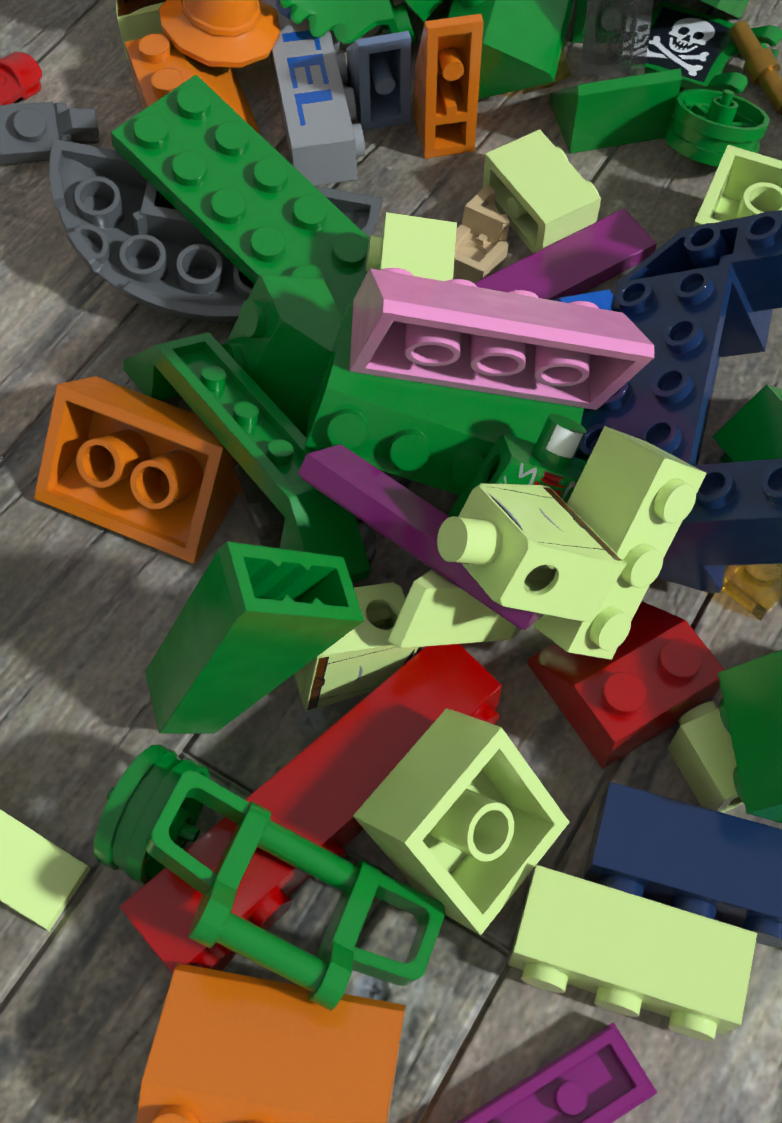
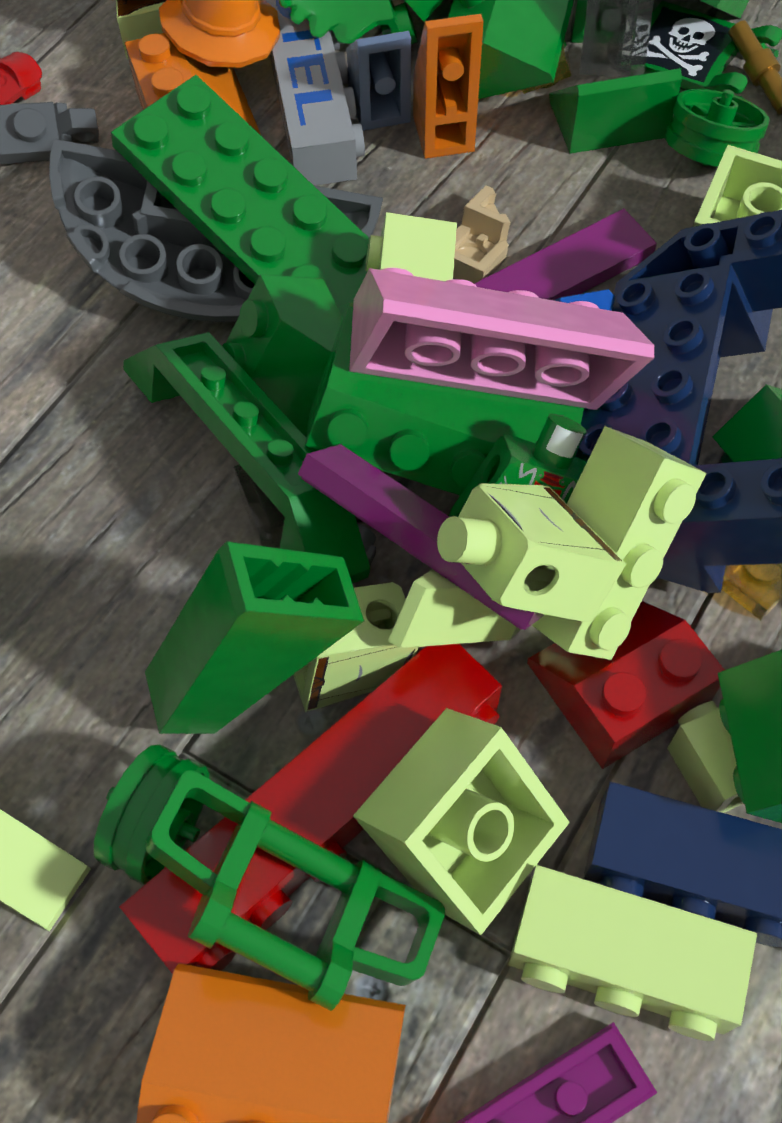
(136, 467): orange slope -> none
(540, 191): yellowish green brick -> none

